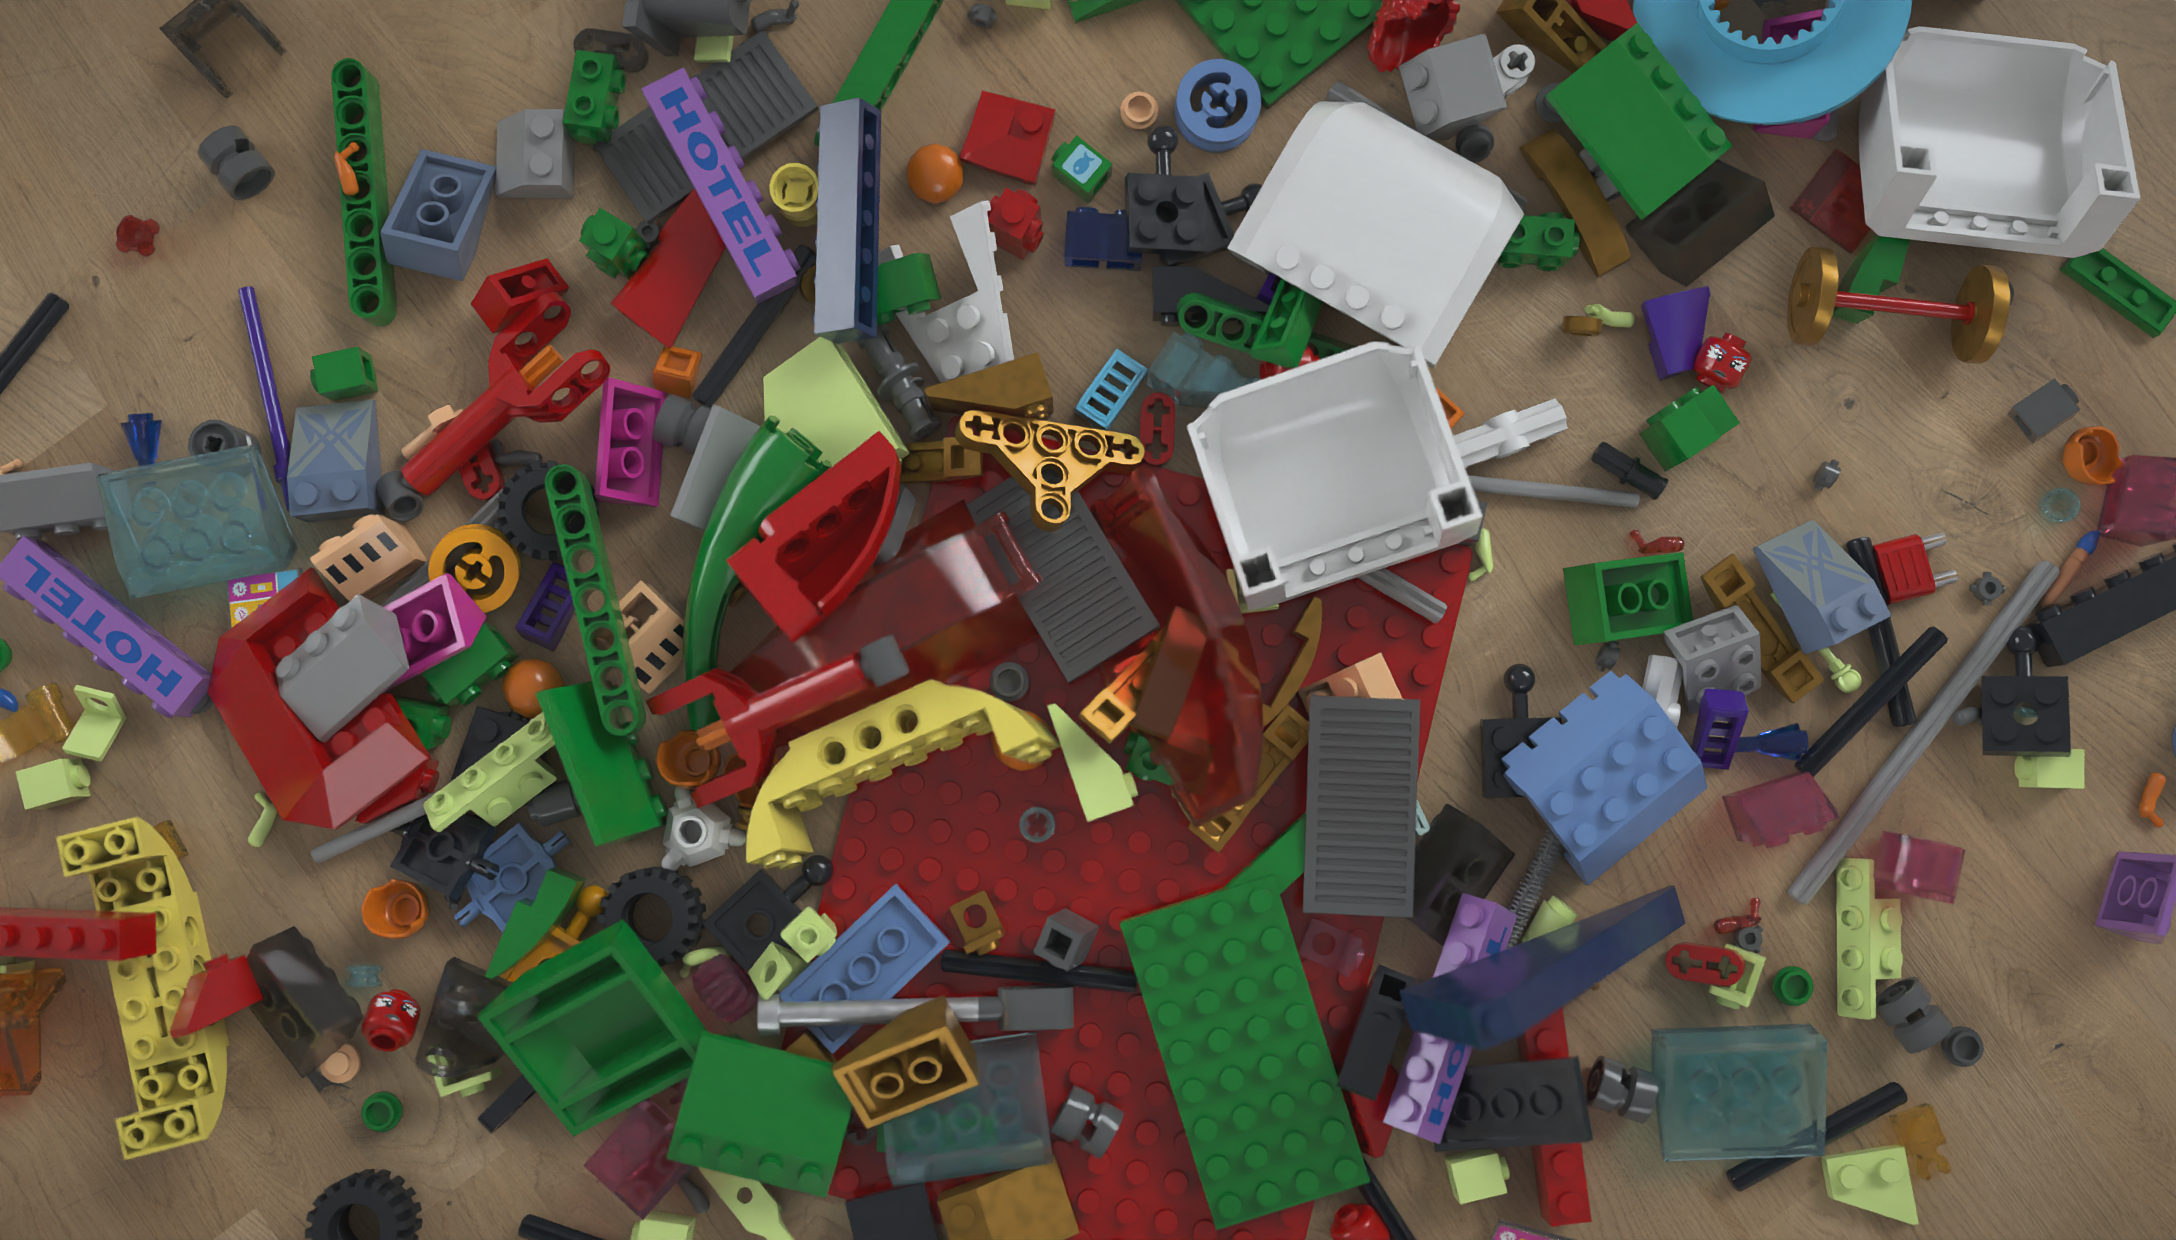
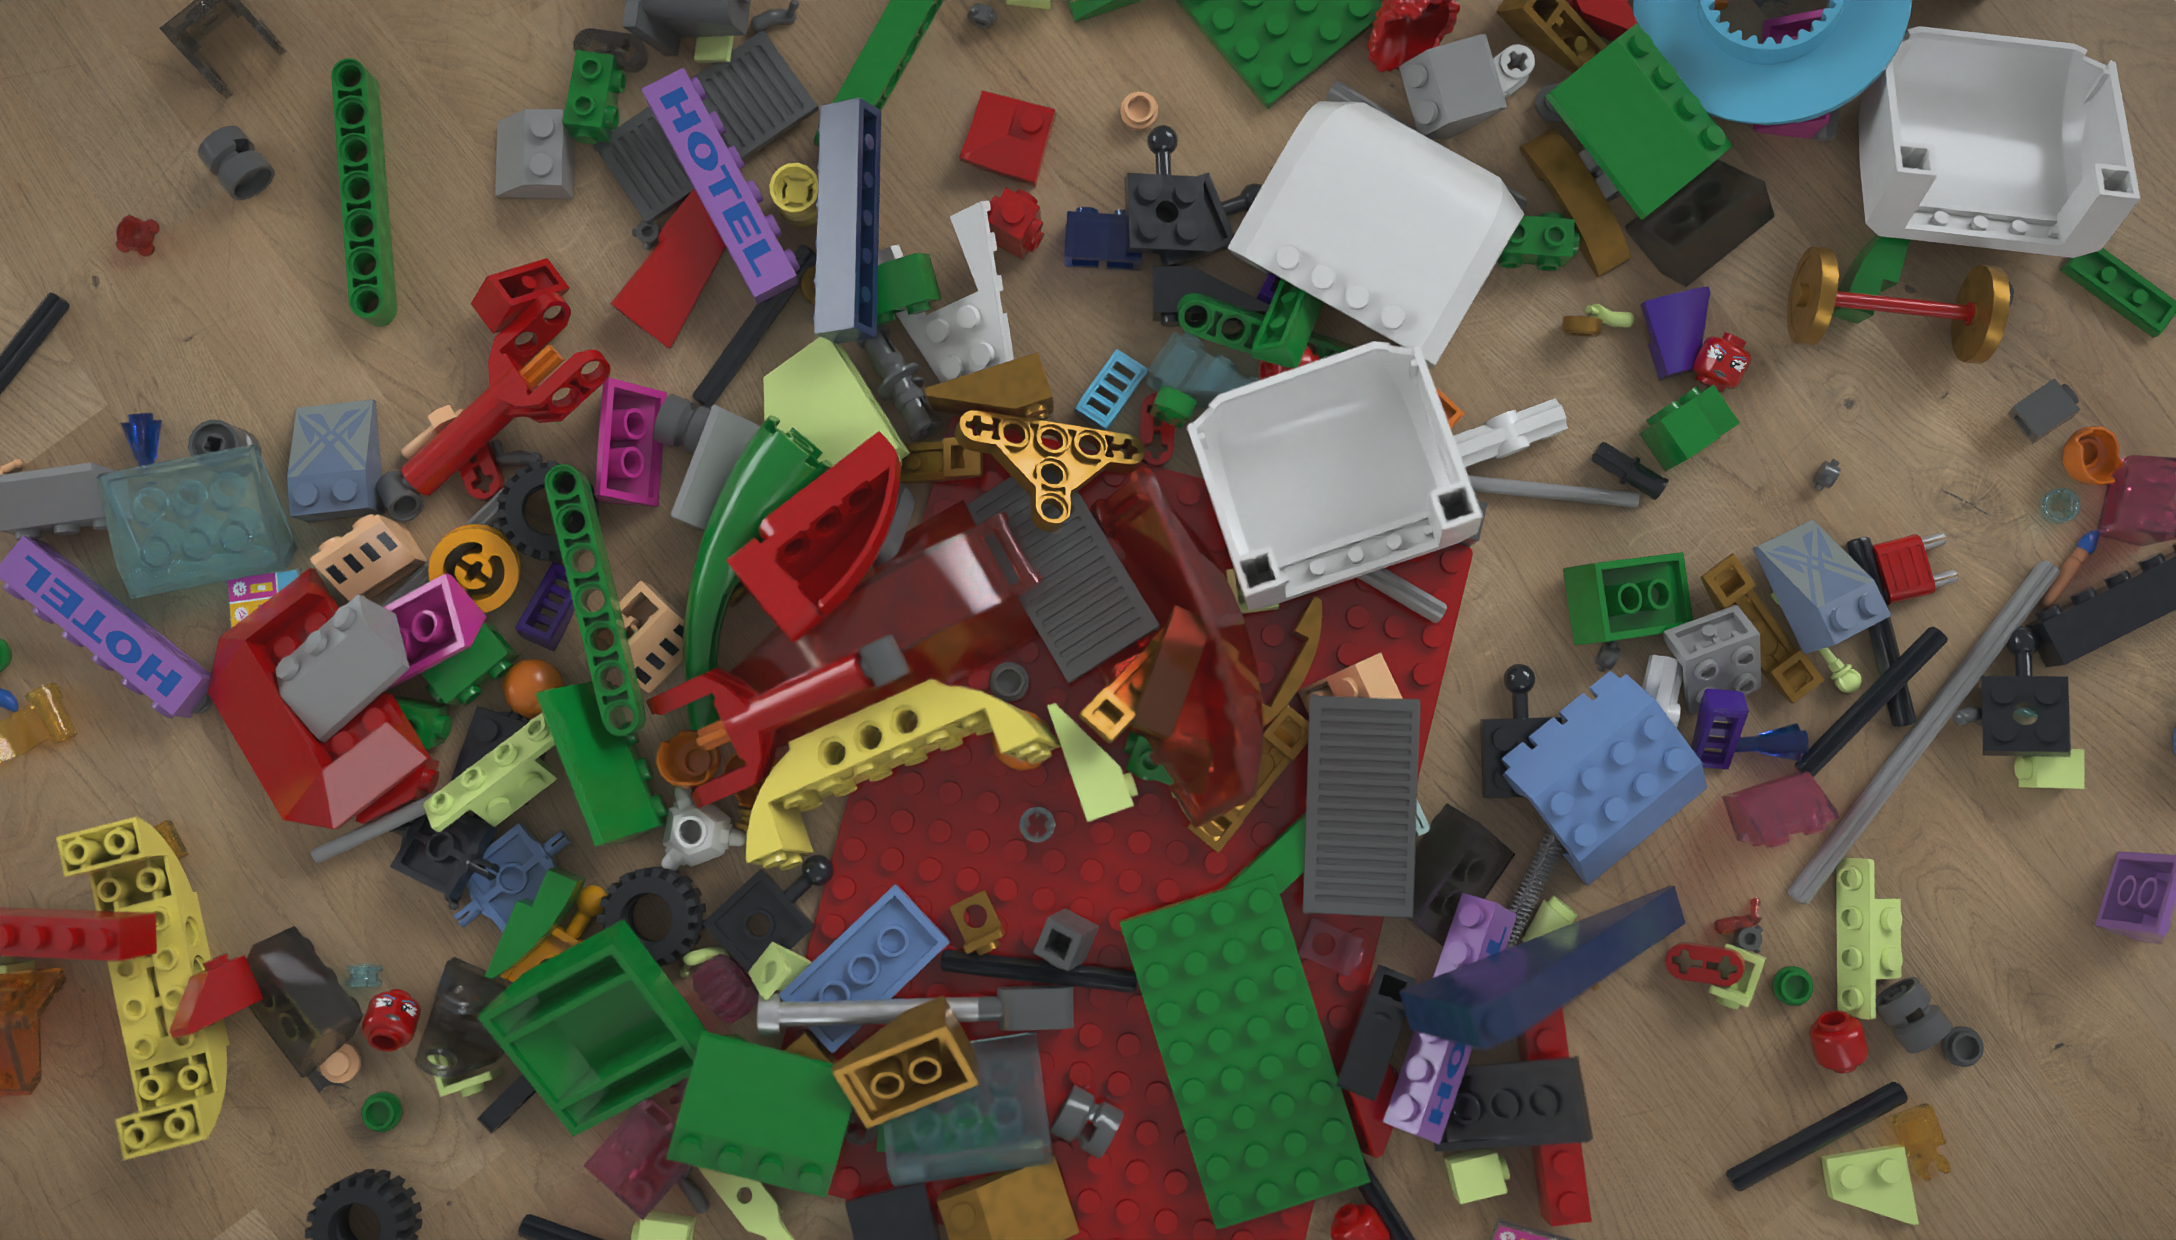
(53, 783): yellowish green brick -> none
(96, 725): yellowish green bracket -> none
(264, 824): yellowish green piece -> none
(267, 387): dark purple bar -> none
(343, 374): green brick -> none
(345, 171): orange piece -> none
(395, 909): orange hair -> none
(439, 215): sand blue slope -> none
(554, 804): dark grey brick -> none
(613, 244): green brick -> none
(677, 371): orange slope -> none
(810, 934): yellowish green bracket -> none
(935, 173): orange hair -> none
(1081, 168): green brick -> none
(1173, 406): none -> green piece
(1228, 83): medium blue wheel -> none
(1474, 142): dark grey plate -> none
(1484, 552): yellowish green piece -> none
(1616, 1088): dark grey wheel -> none
(1661, 544): clear red piece -> none
(1740, 1091): clear light blue slope -> none
(1835, 202): clear red piece -> none
(1838, 1041): none -> red head
(1918, 867): clear pink brick -> none
(1987, 588): dark grey piece -> none
(2149, 797): orange piece -> none

